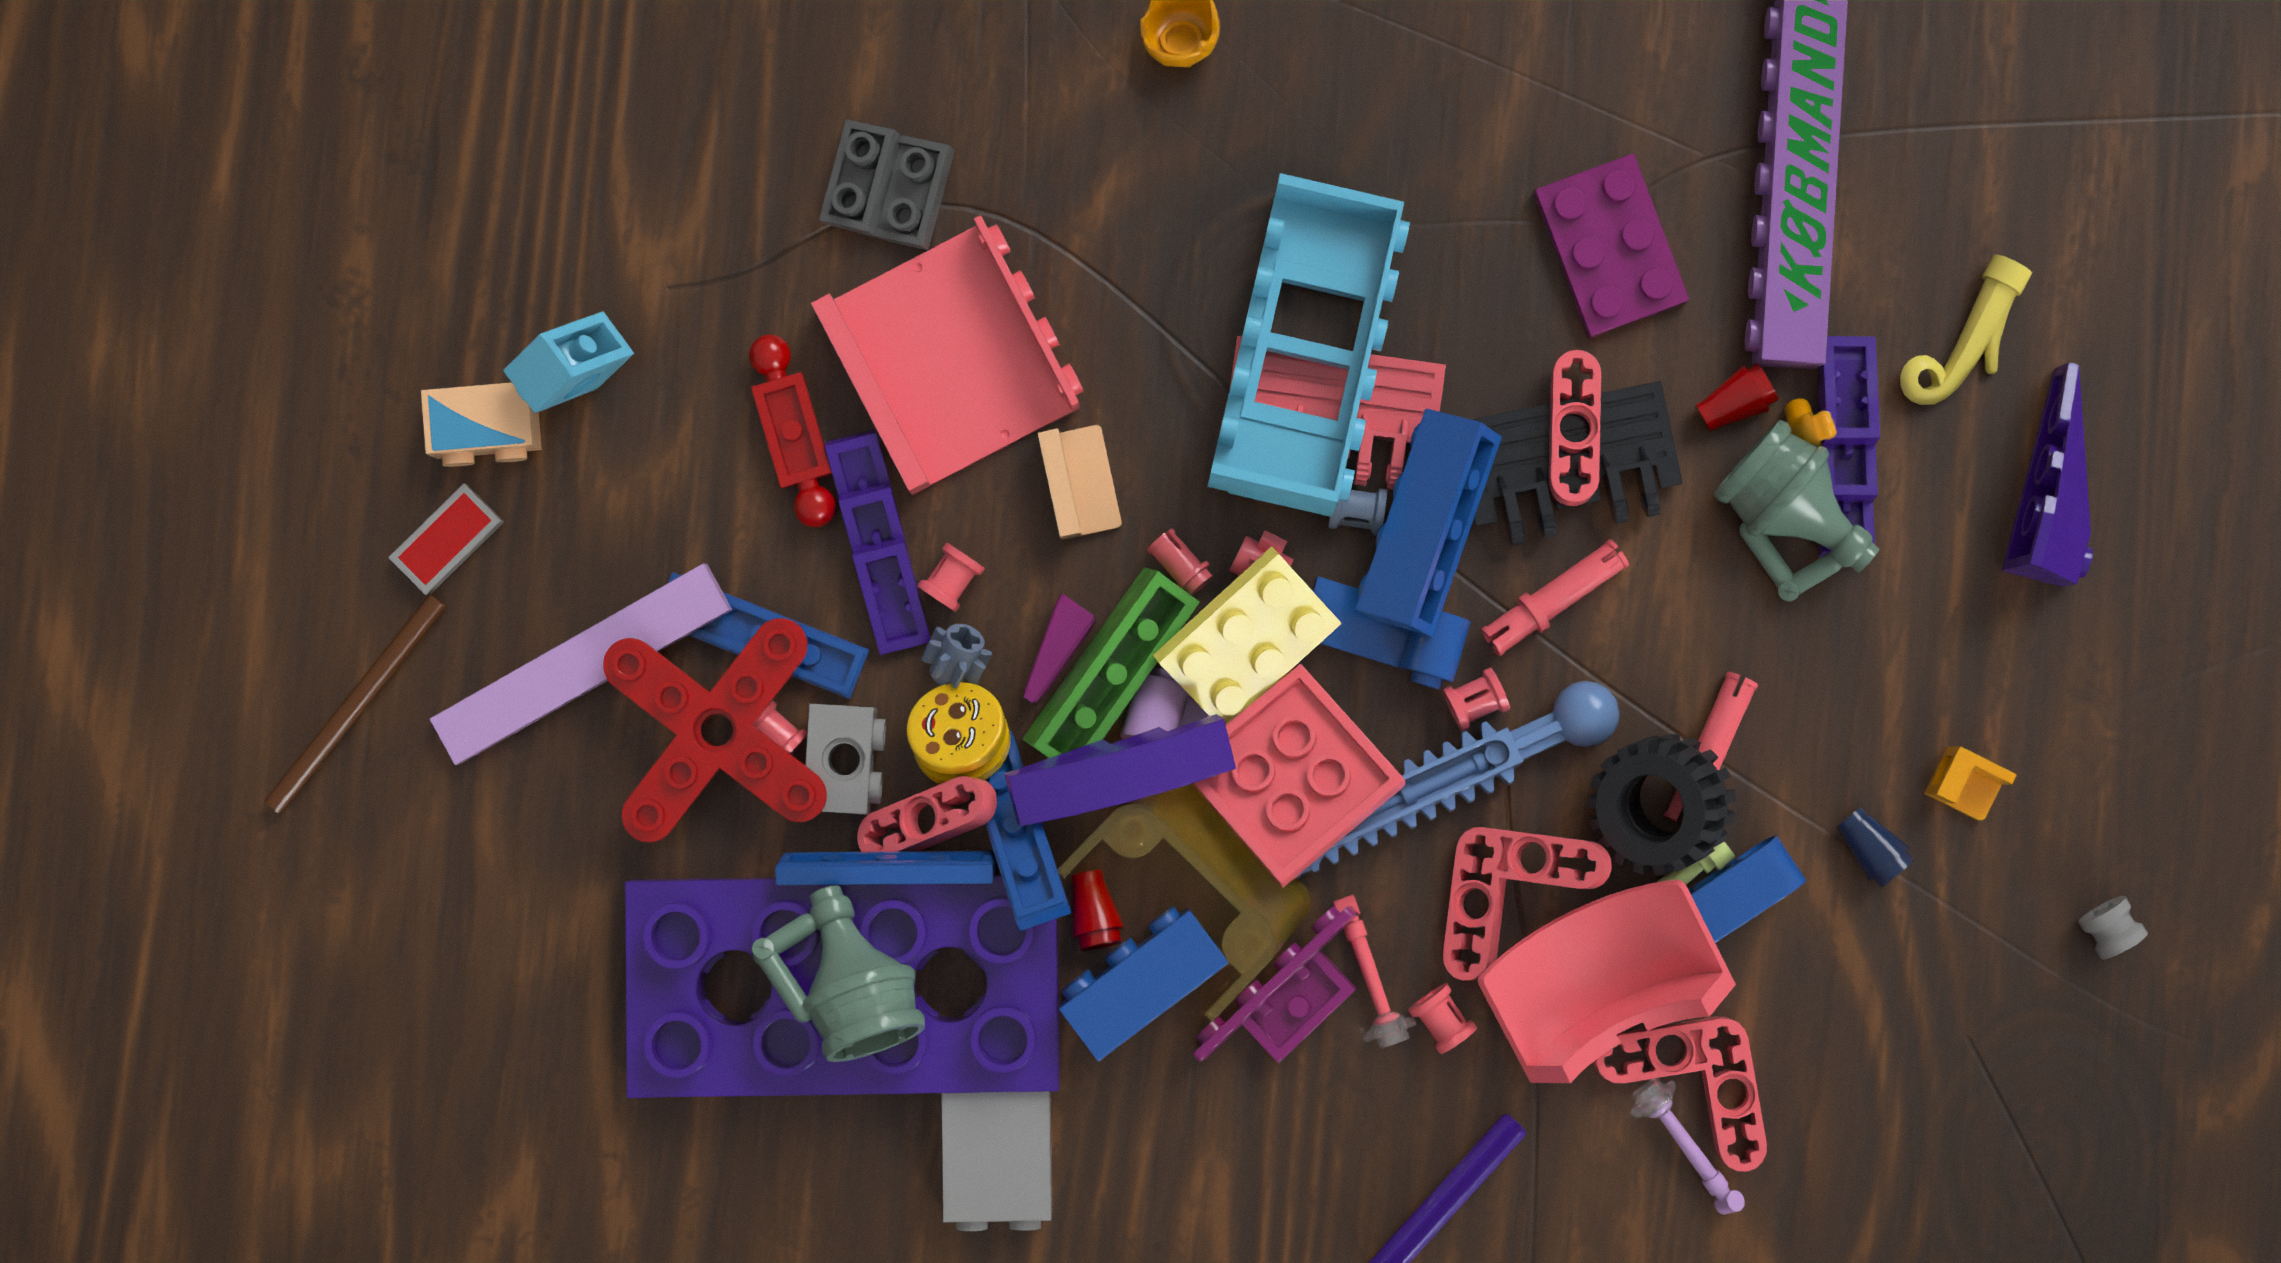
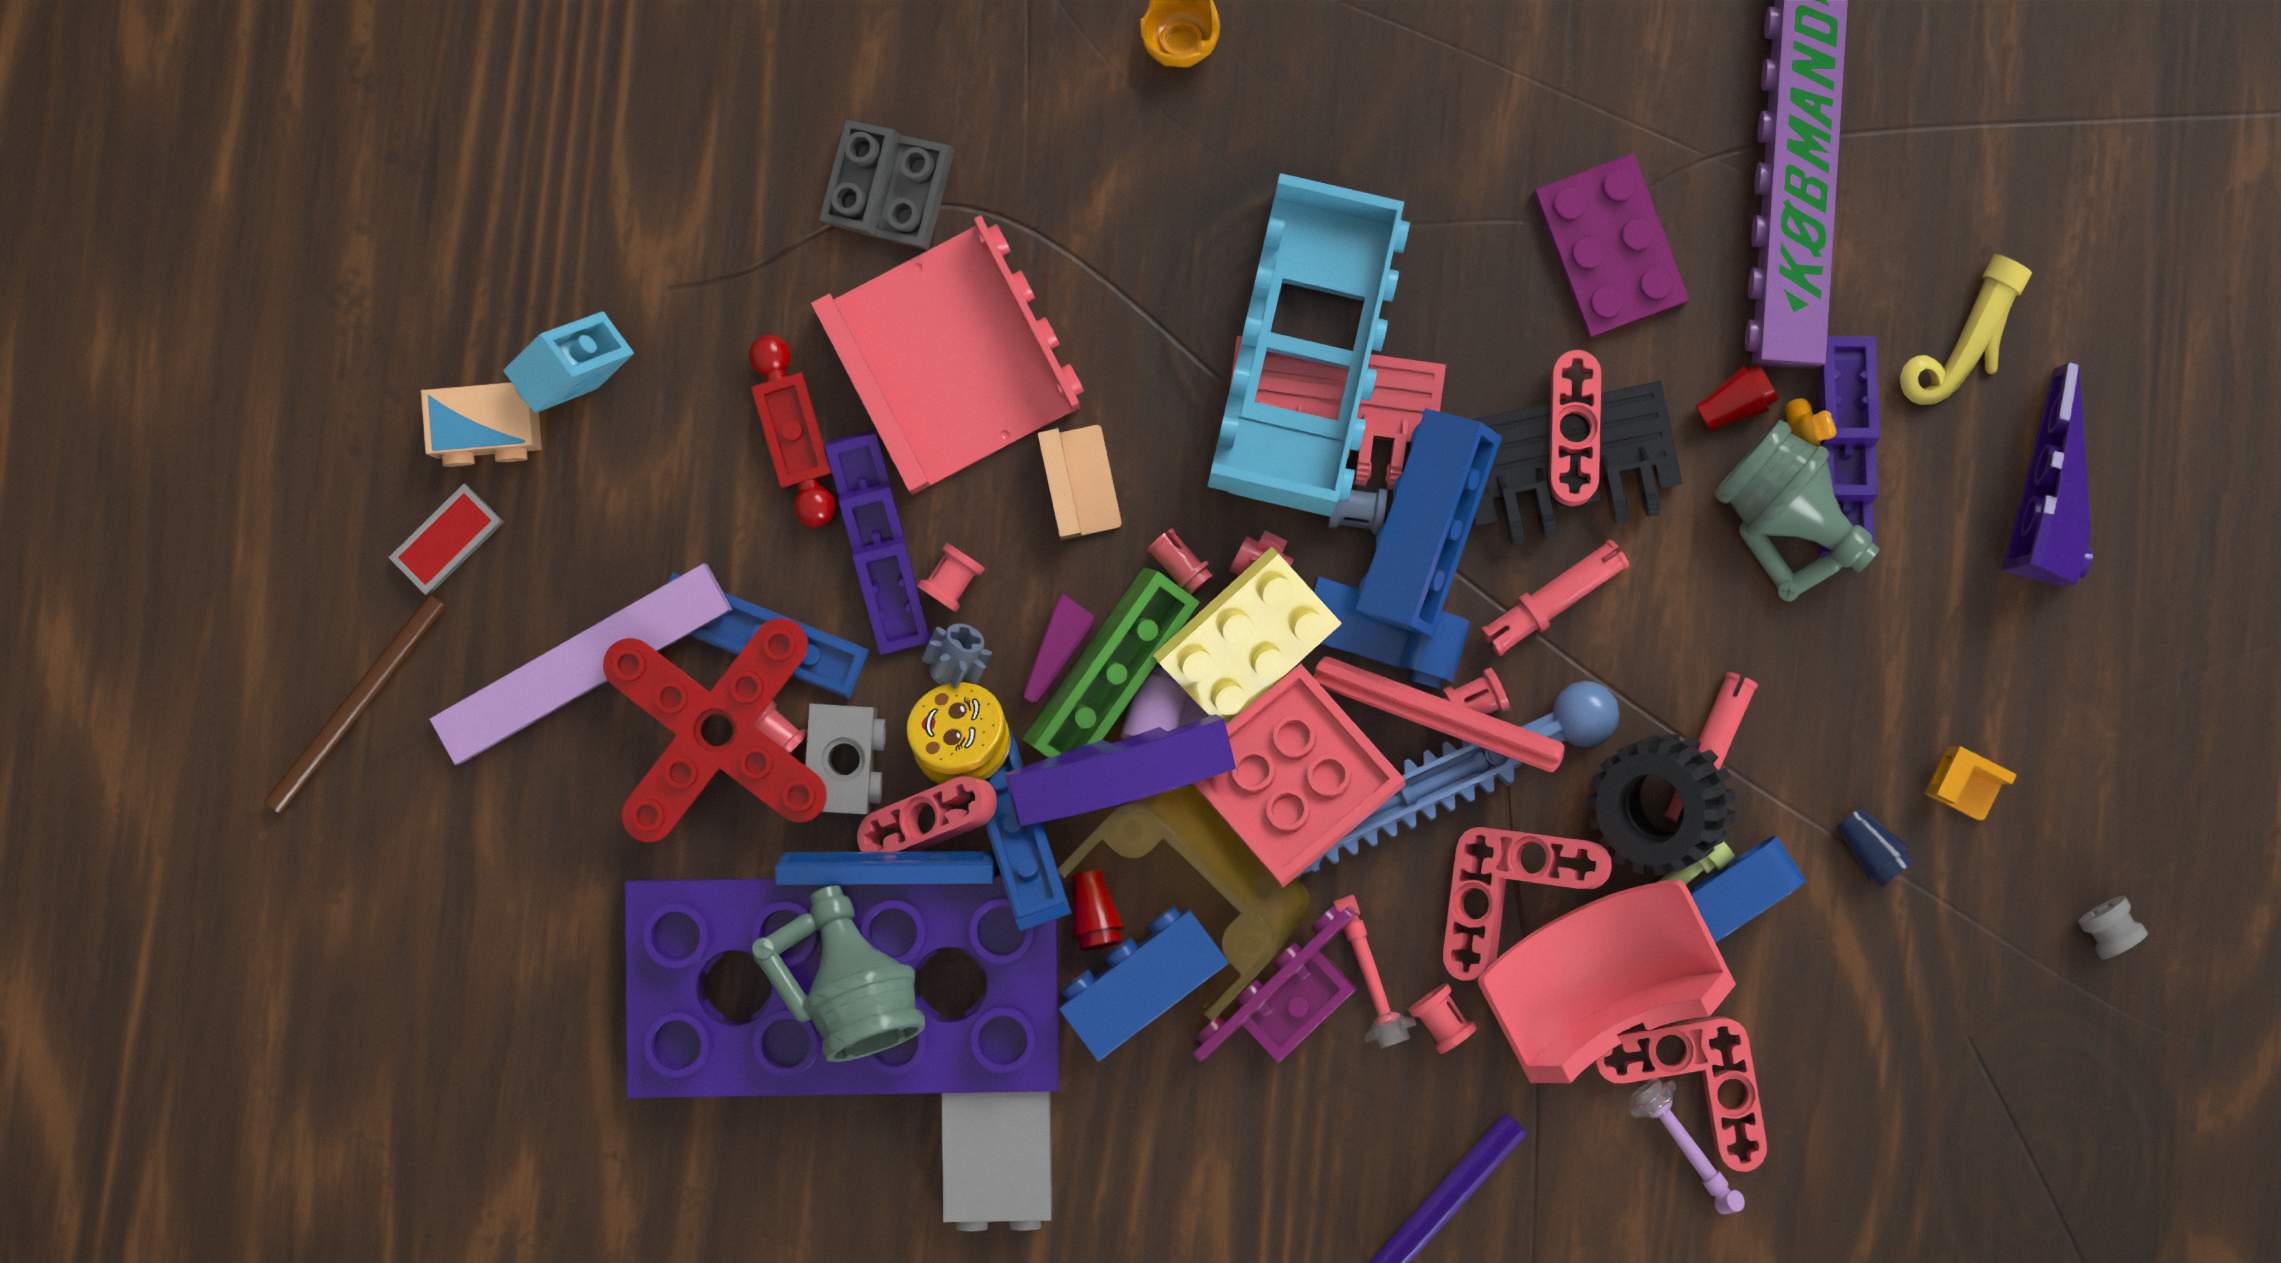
(1439, 714): none -> coral axle

